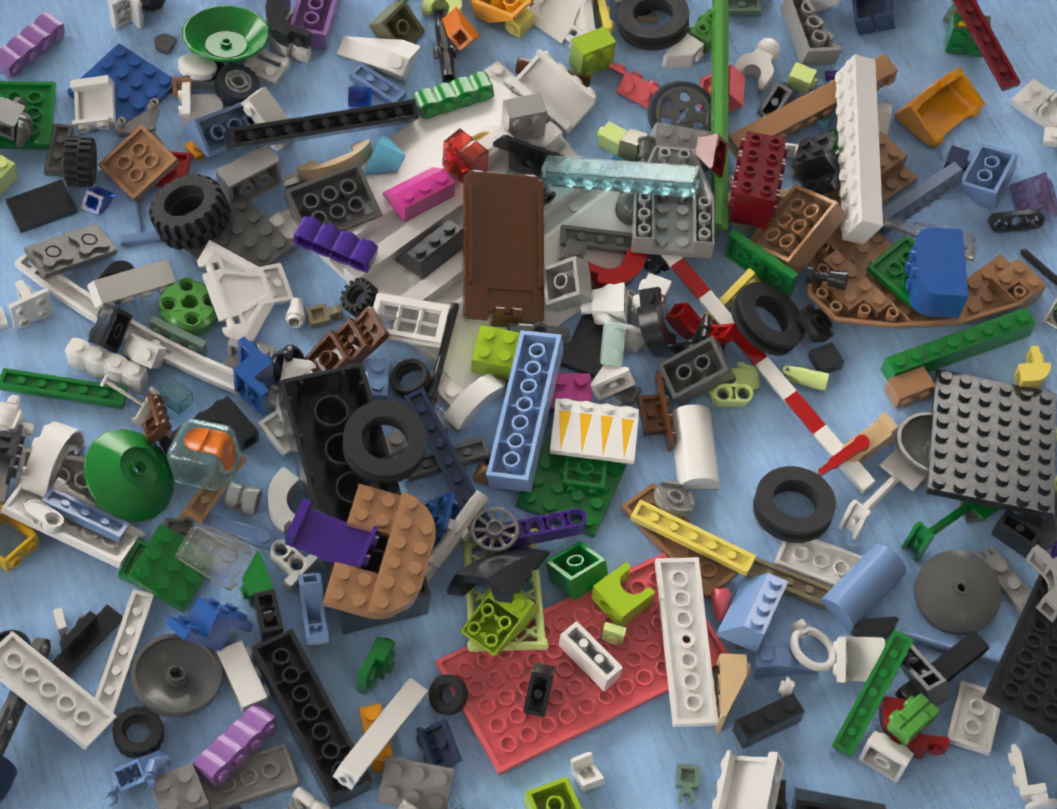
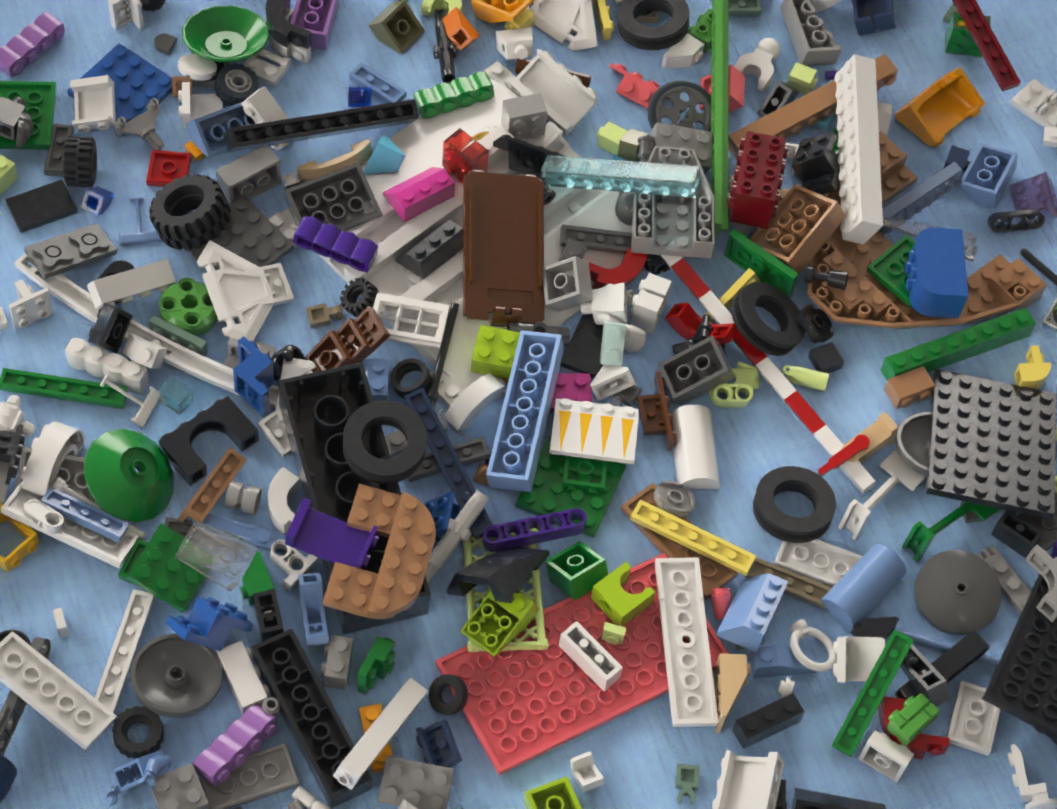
(85, 638): black bracket -> none
(138, 163): medium nougat plate -> none
(158, 423): reddish brown bracket -> none
(204, 454): clear light blue piece -> none
(271, 706): none -> light grey pin
(295, 316): white cone -> none
(338, 662): none -> light grey brick
(383, 55): white wedge -> none
(494, 530): flat silver wheel -> none
(515, 43): none -> white torso
(539, 689): black slope -> none
(592, 51): lime brick -> none
(652, 324): black arch -> none
(712, 152): slope -> none

